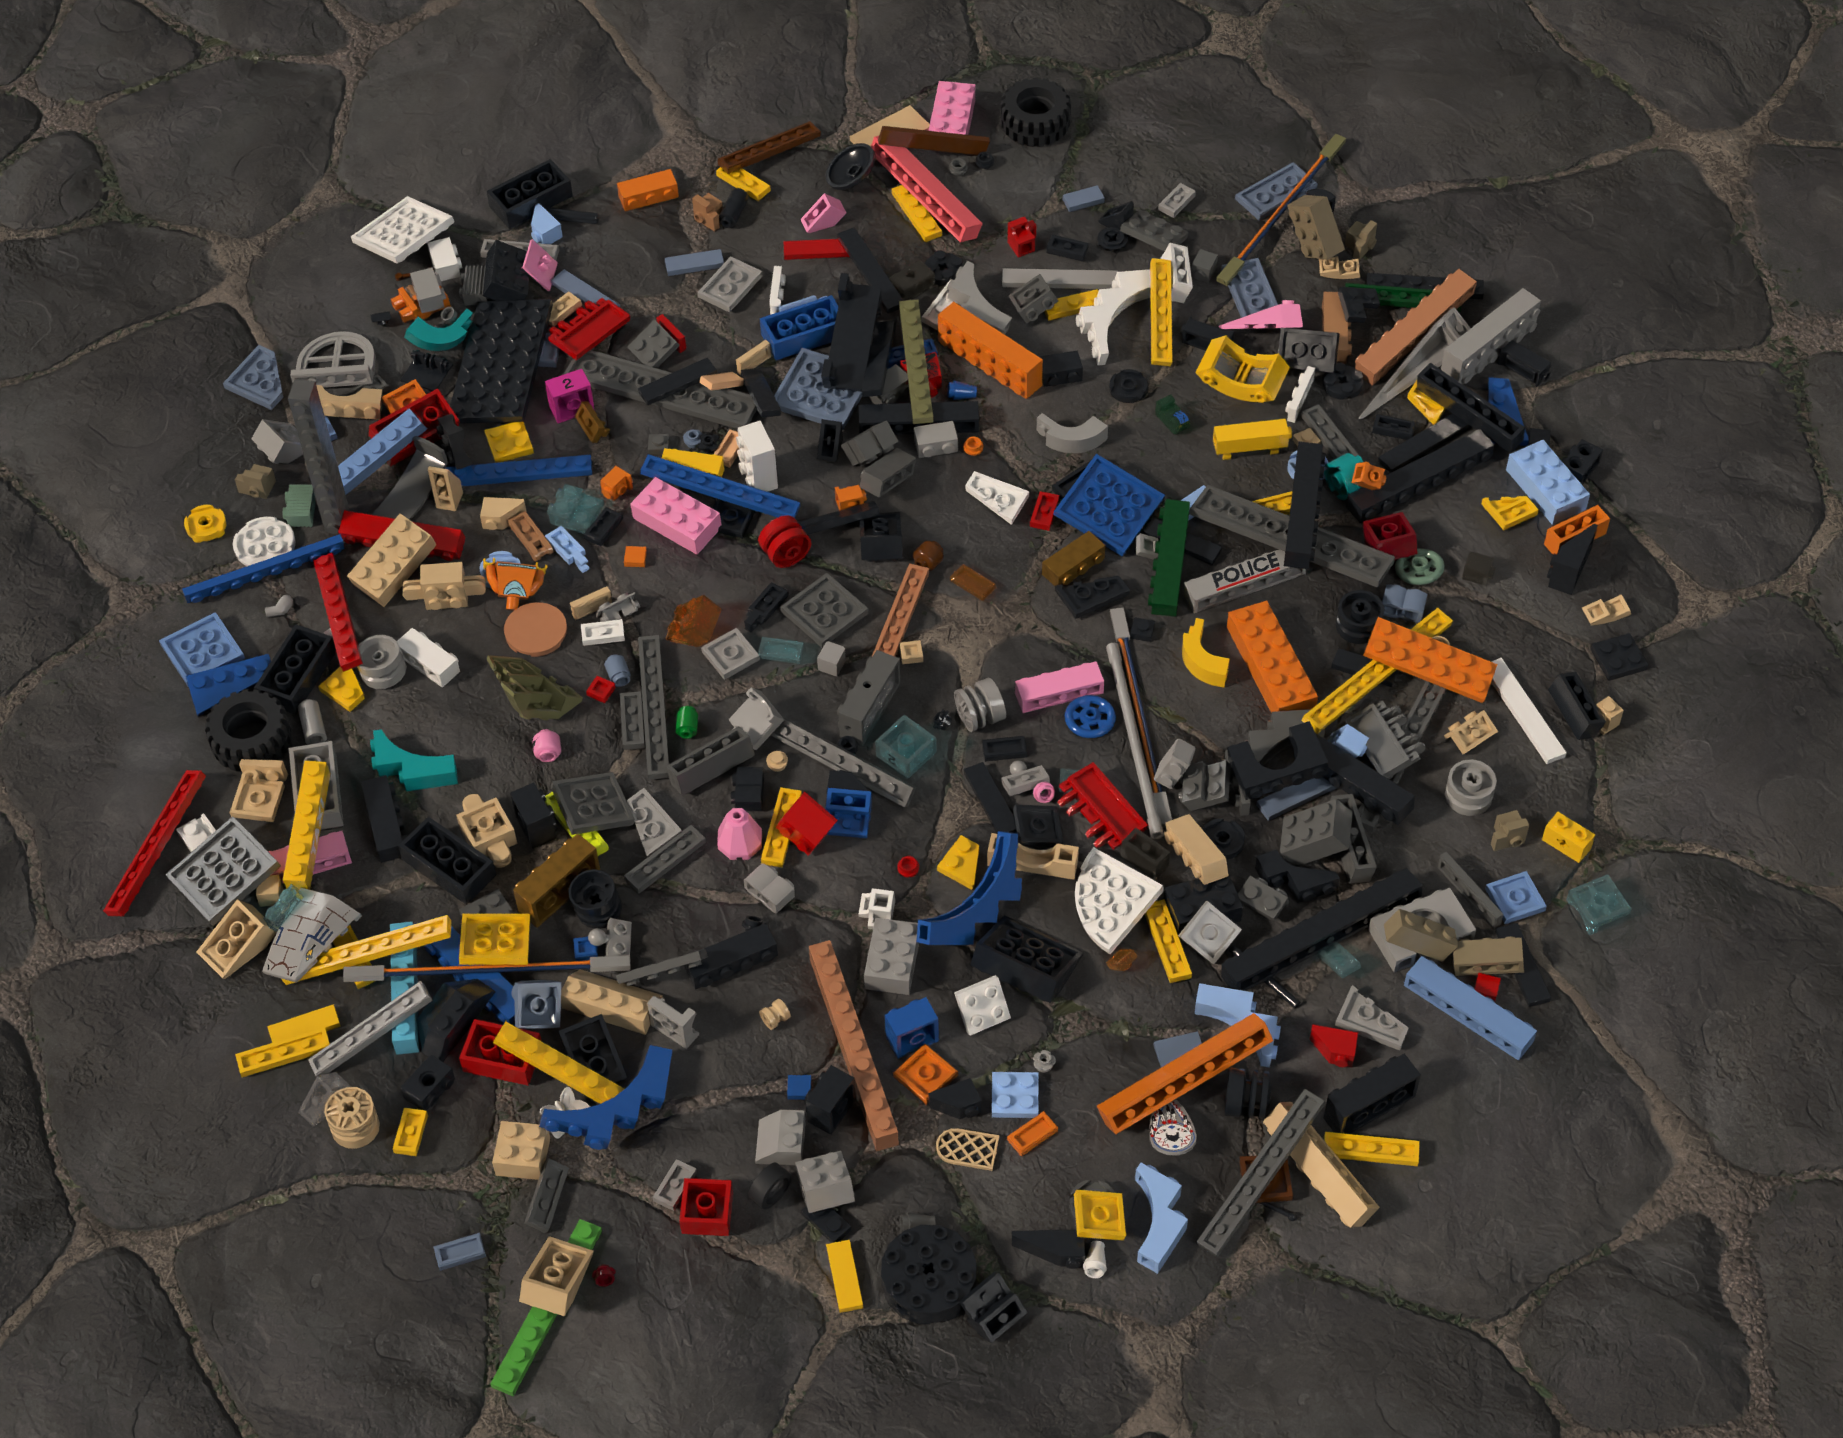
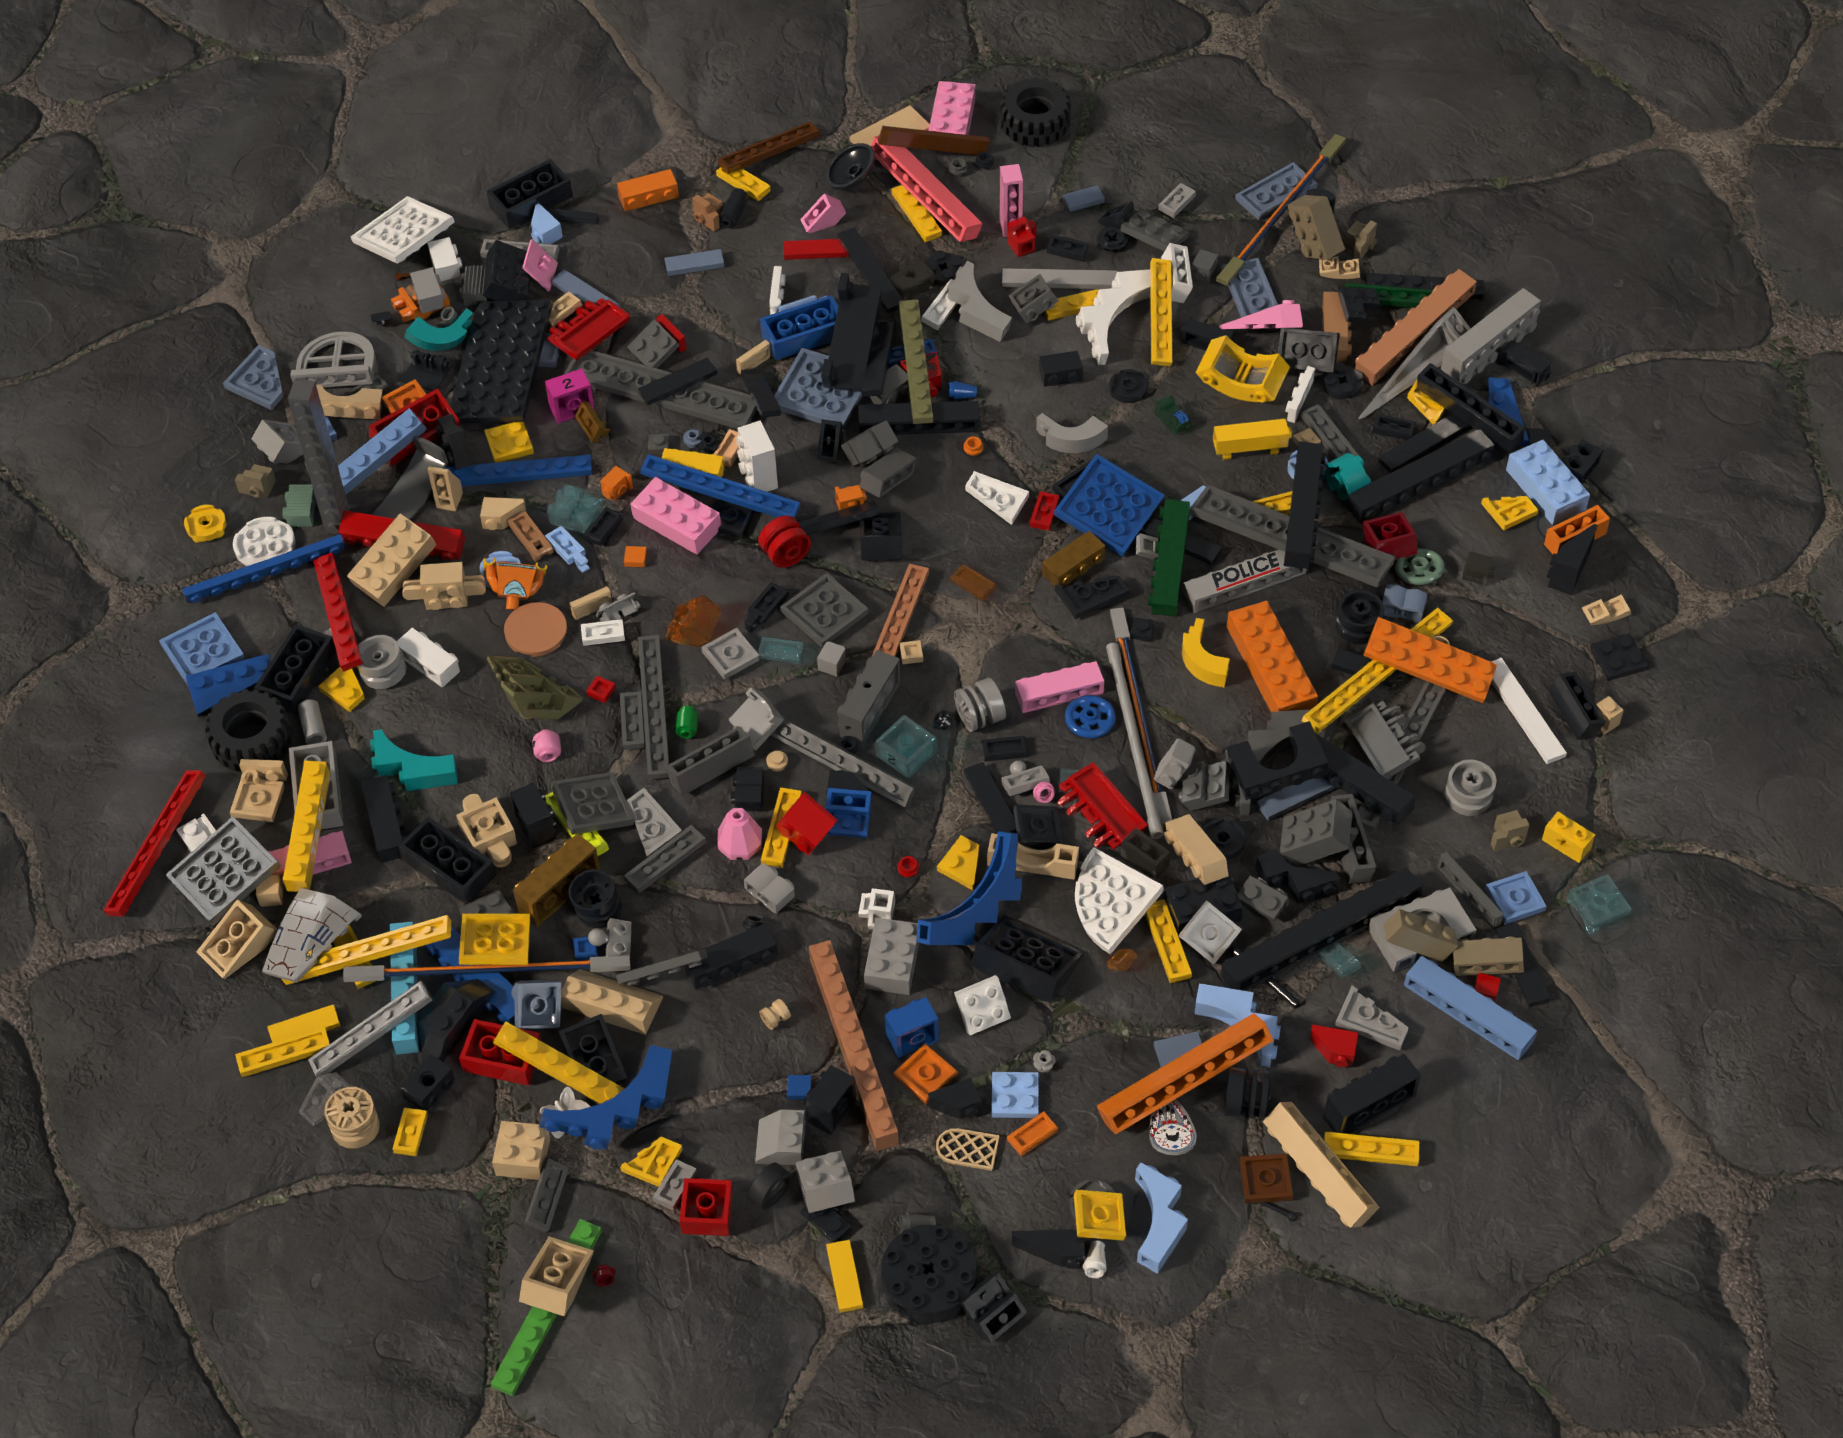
(281, 607): light grey arm -> none
(283, 907): clear light blue plate -> none
(459, 1251): sand blue tile -> none
(617, 670): sand blue brick -> none
(653, 1162): none -> yellow wing
(672, 1022): light grey piece -> none
(721, 381): light nougat tile -> none
(730, 284): light grey plate -> none
(928, 555): reddish brown head -> none
(935, 439): light grey brick -> none
(990, 350): orange brick -> none
(1010, 195): none -> bright pink brick
(1261, 1173): dark grey plate -> none
(1349, 740): light blue slope -> none
(1368, 476): orange brick -> none
(1471, 732): tan bracket -> none

